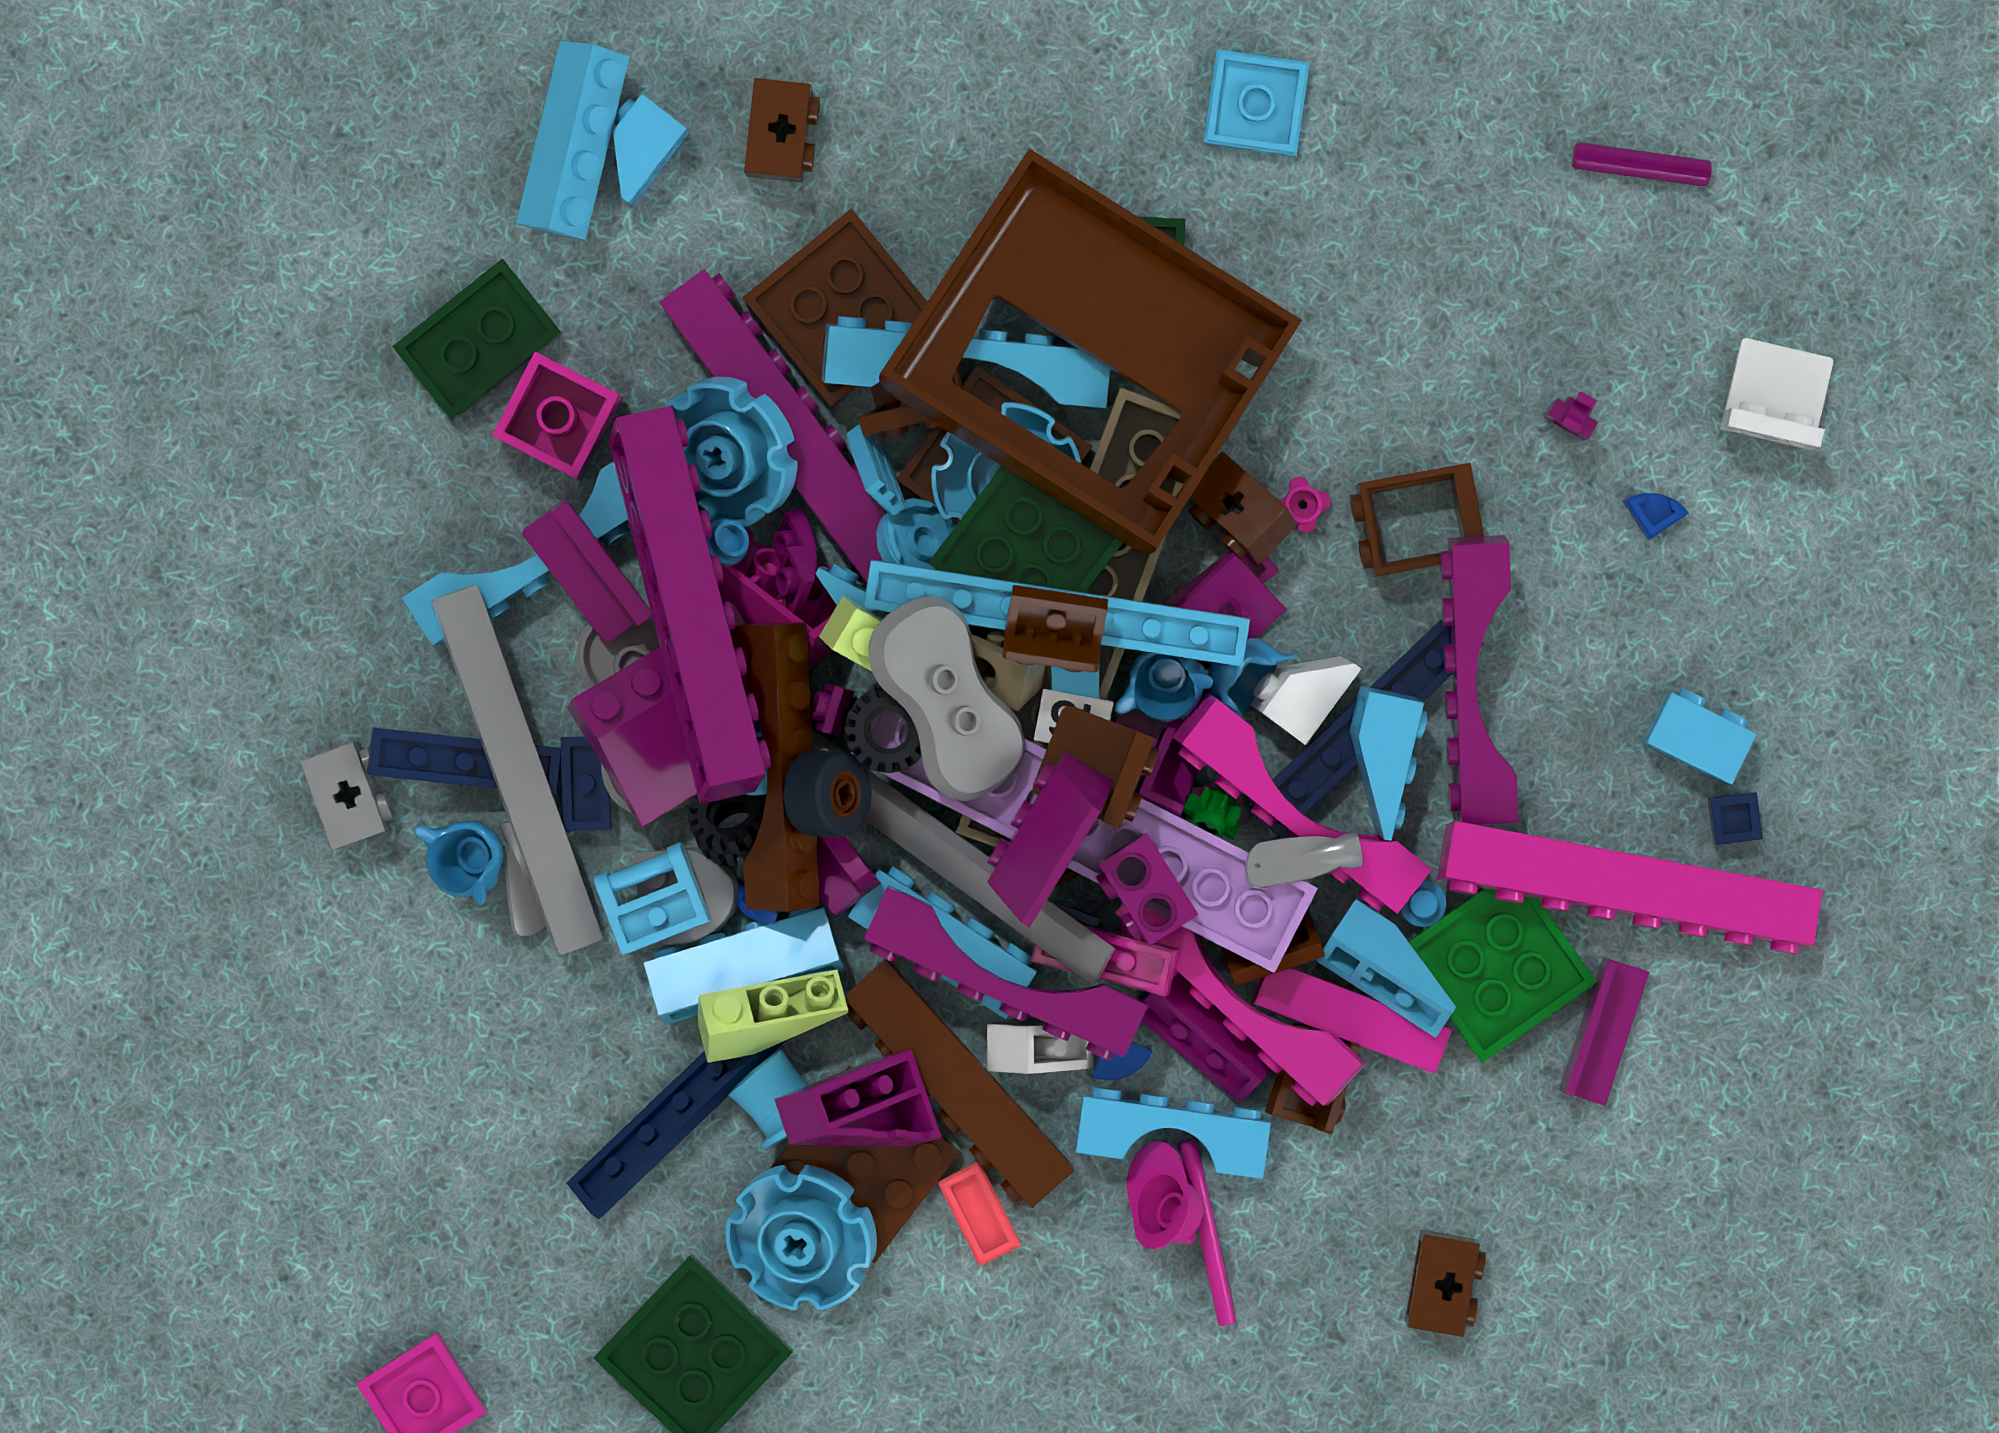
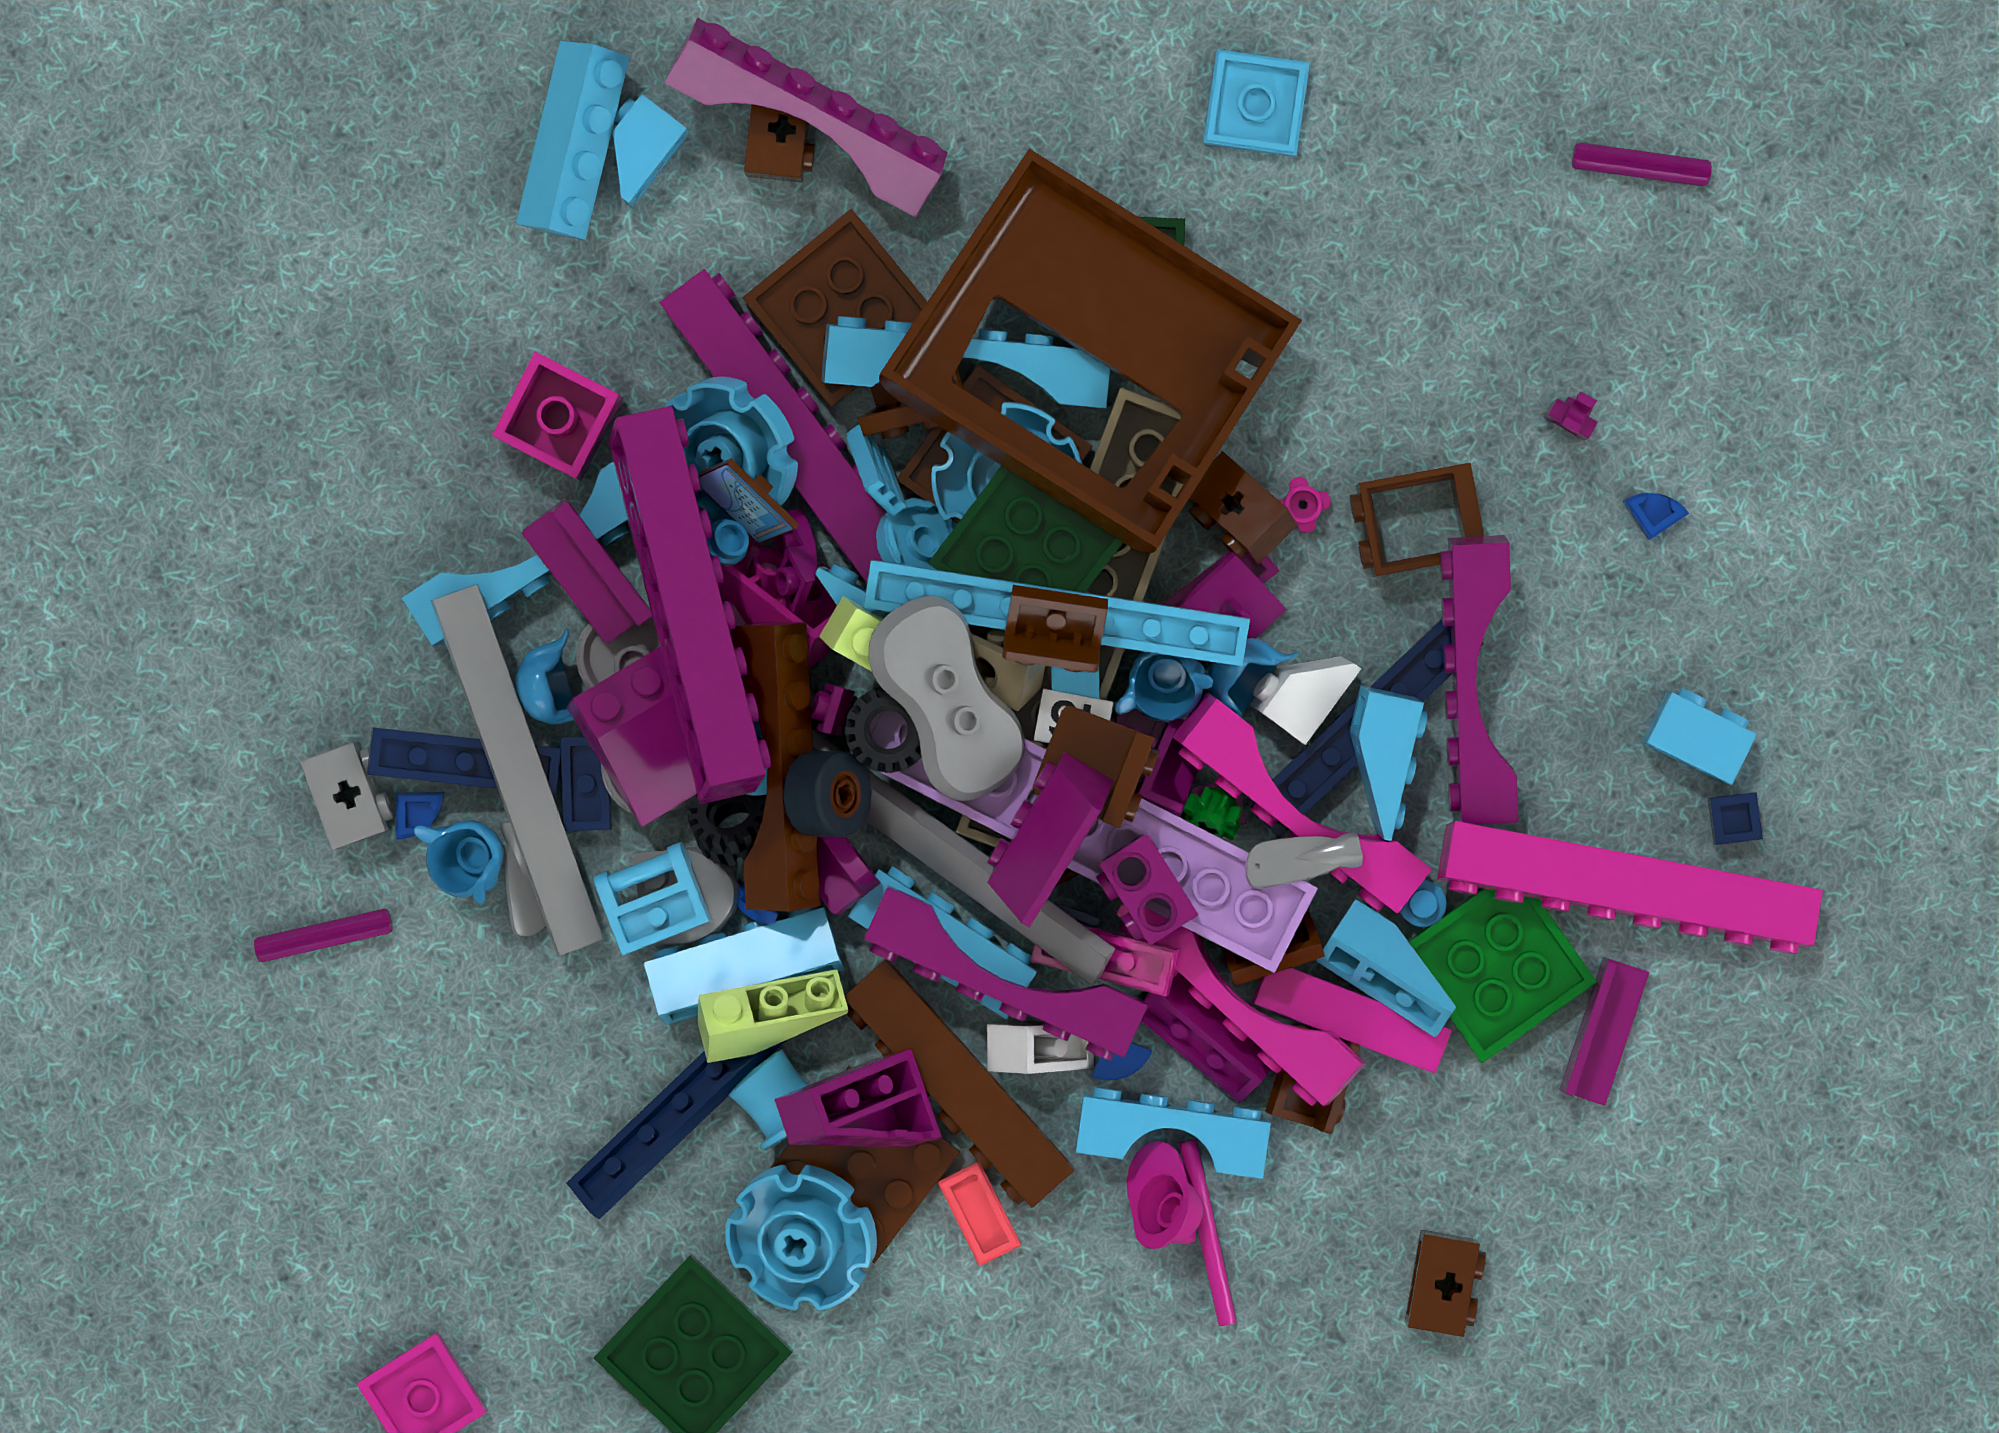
(323, 935): none -> magenta axle
(416, 810): none -> blue tile
(477, 339): dark green plate -> none
(544, 683): none -> dark azure hair
(726, 70): none -> magenta arch
(746, 500): none -> piece
(1777, 394): white bracket -> none

